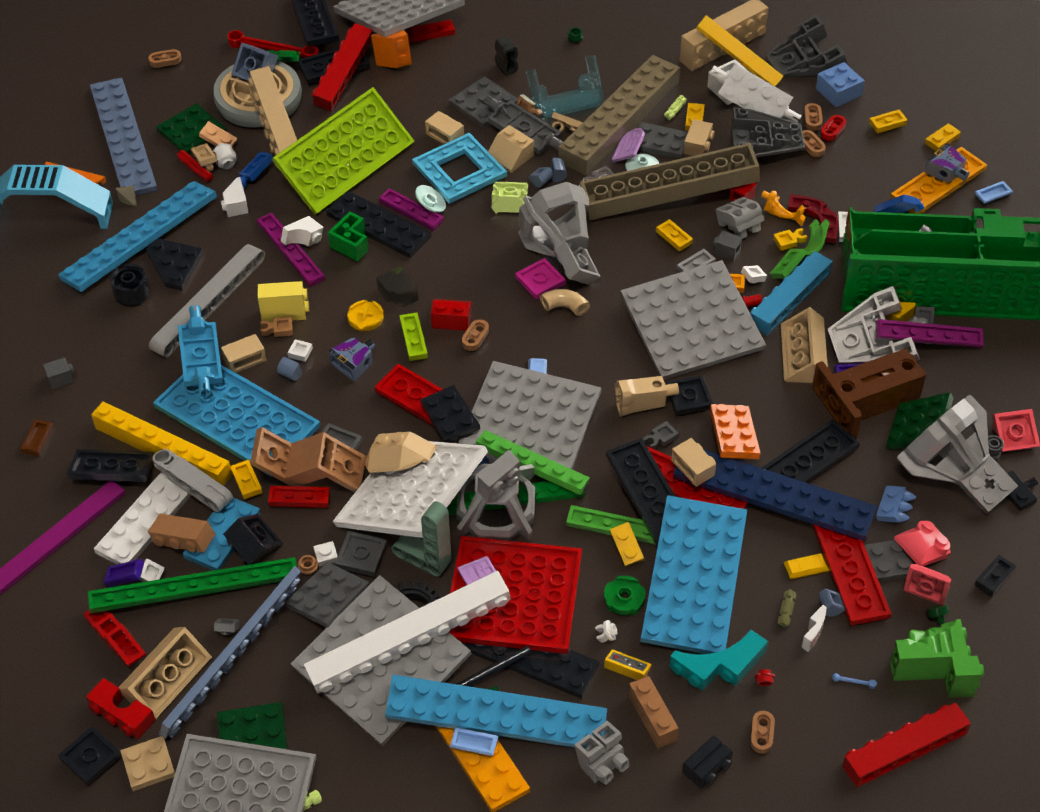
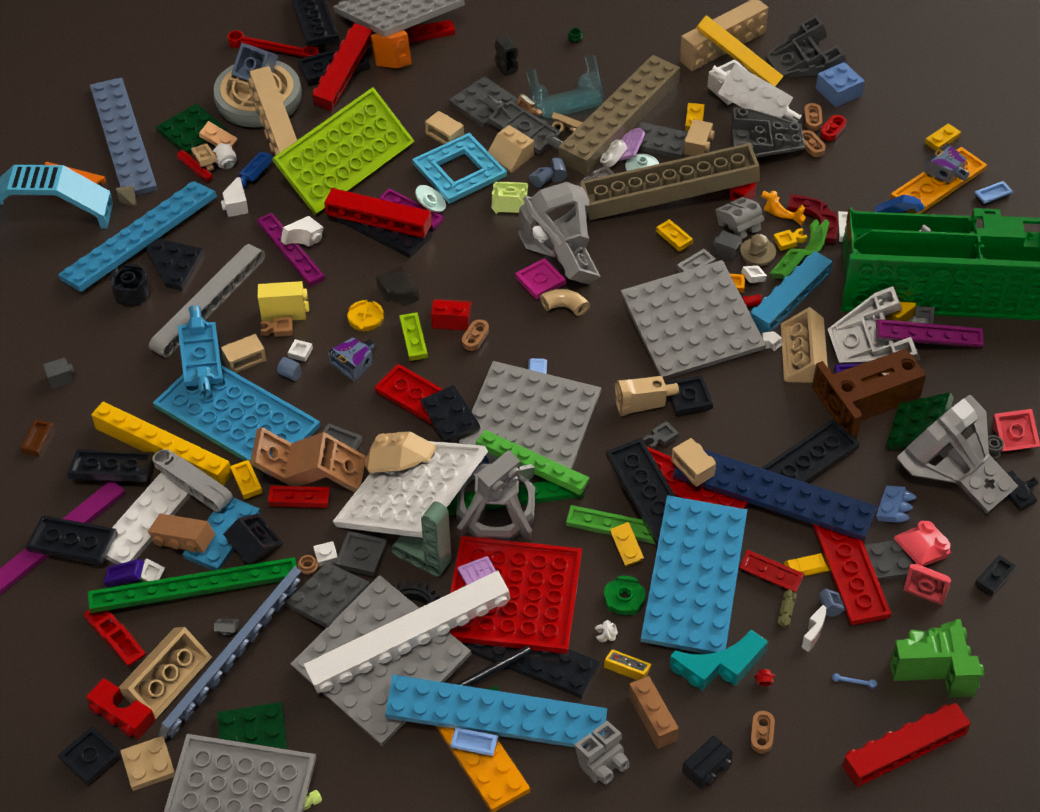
(71, 540): none -> black tile
(164, 58): medium nougat plate -> none
(288, 56): green plate -> none
(349, 237): green brick -> none
(378, 212): none -> red brick
(613, 153): none -> white plate
(675, 107): yellowish green axle -> none
(734, 431): orange plate -> none
(758, 251): none -> dark tan plate
(771, 571): none -> red plate
(772, 340): none -> white piece
(888, 121): yellow plate -> none
(938, 611): dark green tile -> none

